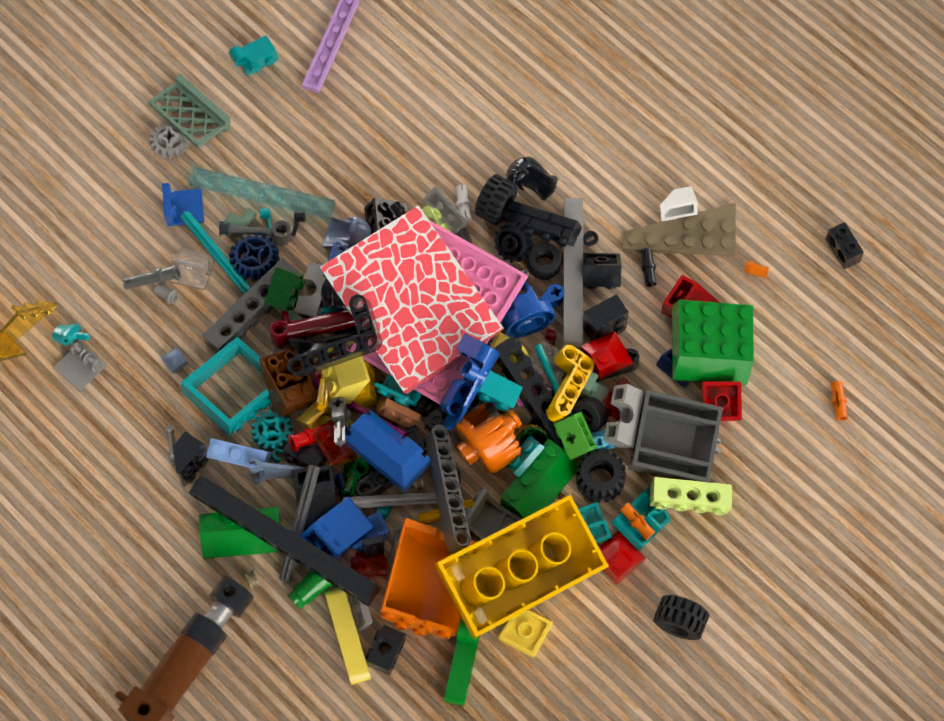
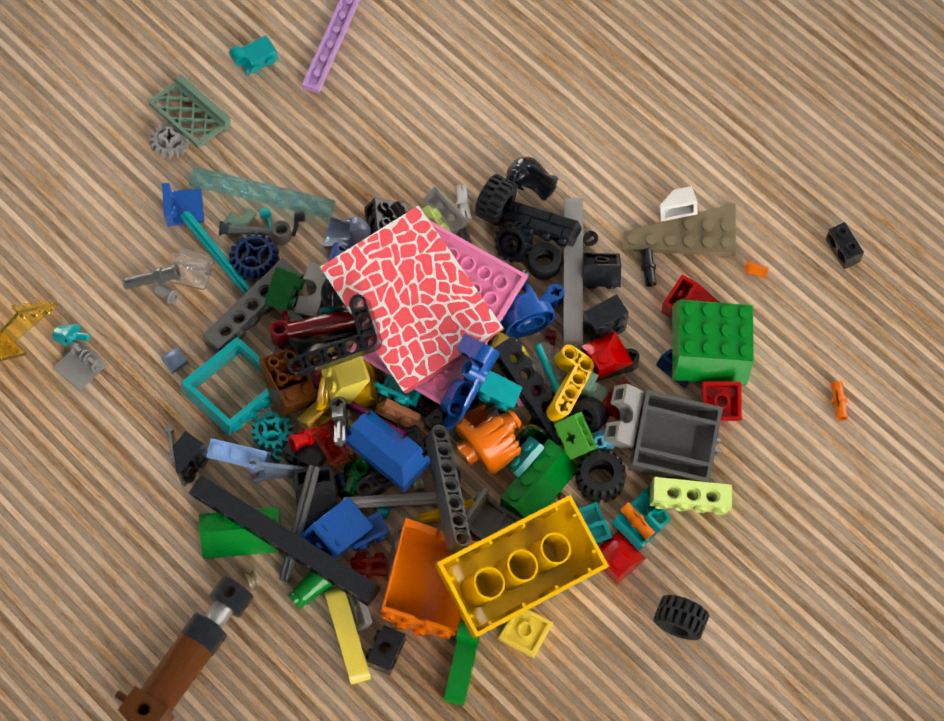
(373, 546): black plate -> none

